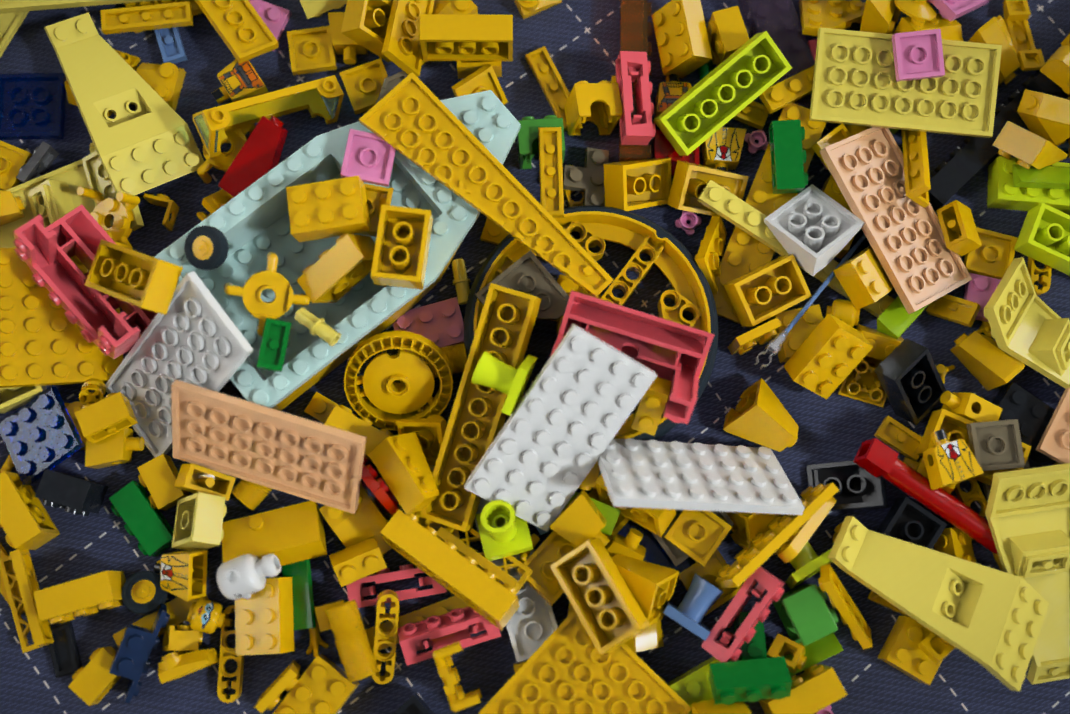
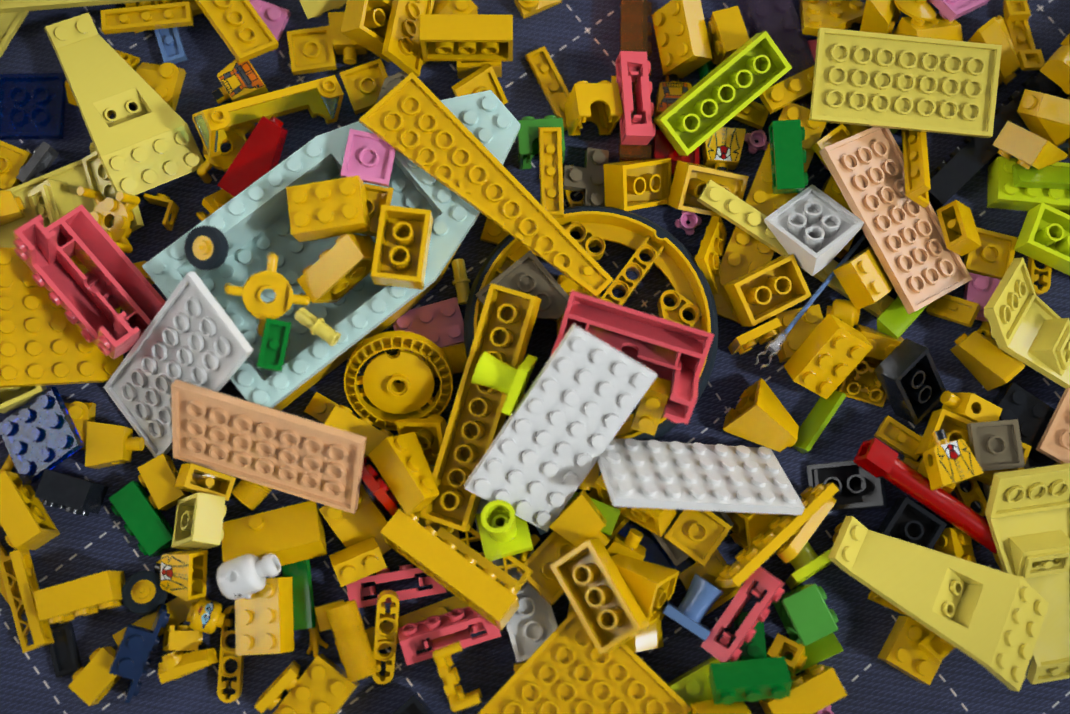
(92, 397): yellow wheel -> none
(105, 417): yellow brick -> none
(133, 277): yellow brick -> none
(817, 421): none -> lime slope
(843, 602): yellow plate -> none
(918, 55): bright pink plate -> none
(942, 370): yellow bar -> none

